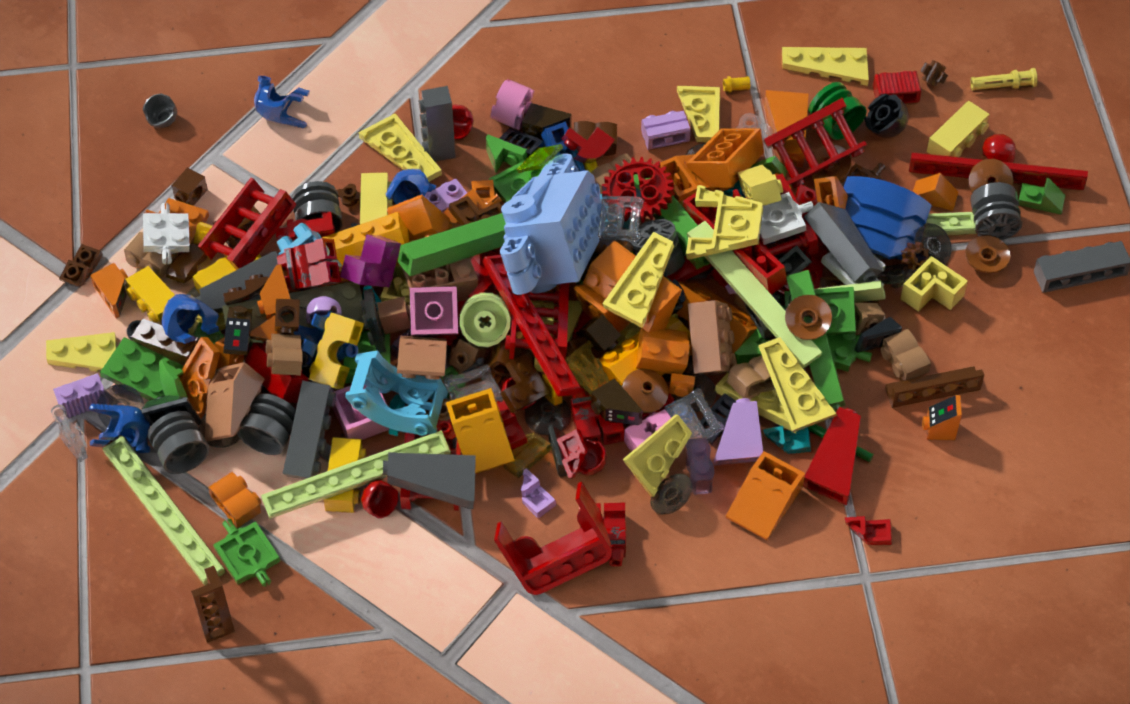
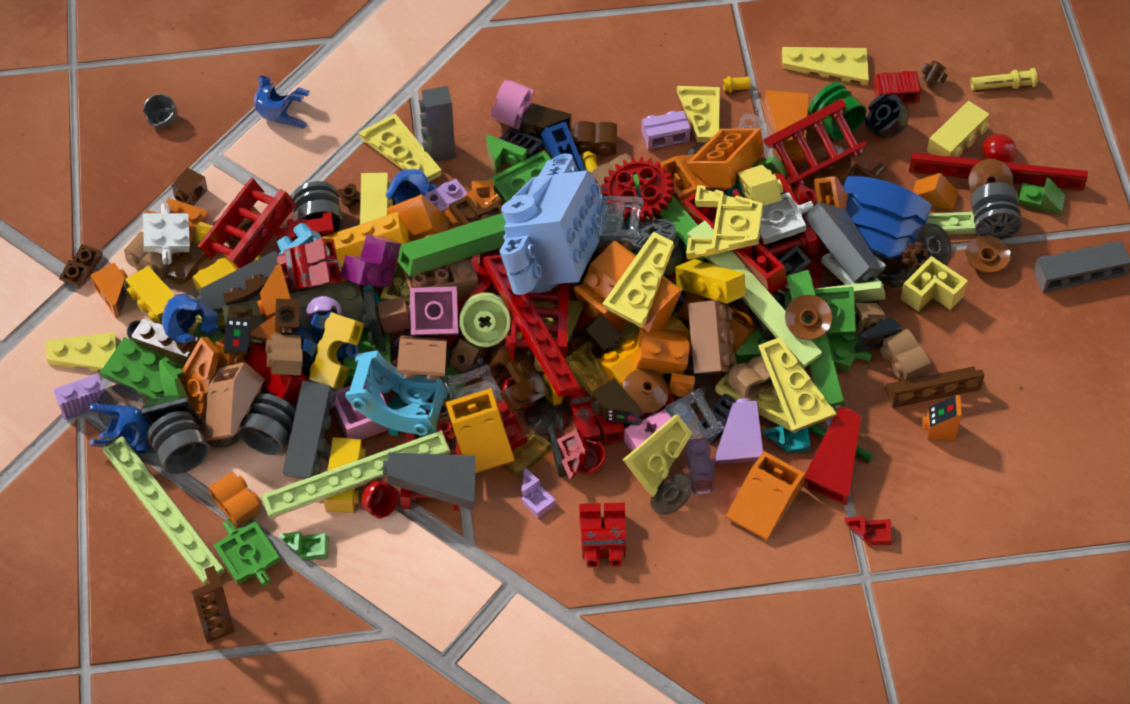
(70, 433): clear plate -> none
(308, 546): none -> bright green slope
(462, 121): red hair -> none
(539, 158): clear neon green piece -> none
(562, 559): red windscreen -> none
(590, 149): red brick -> none
(710, 281): none -> yellow brick

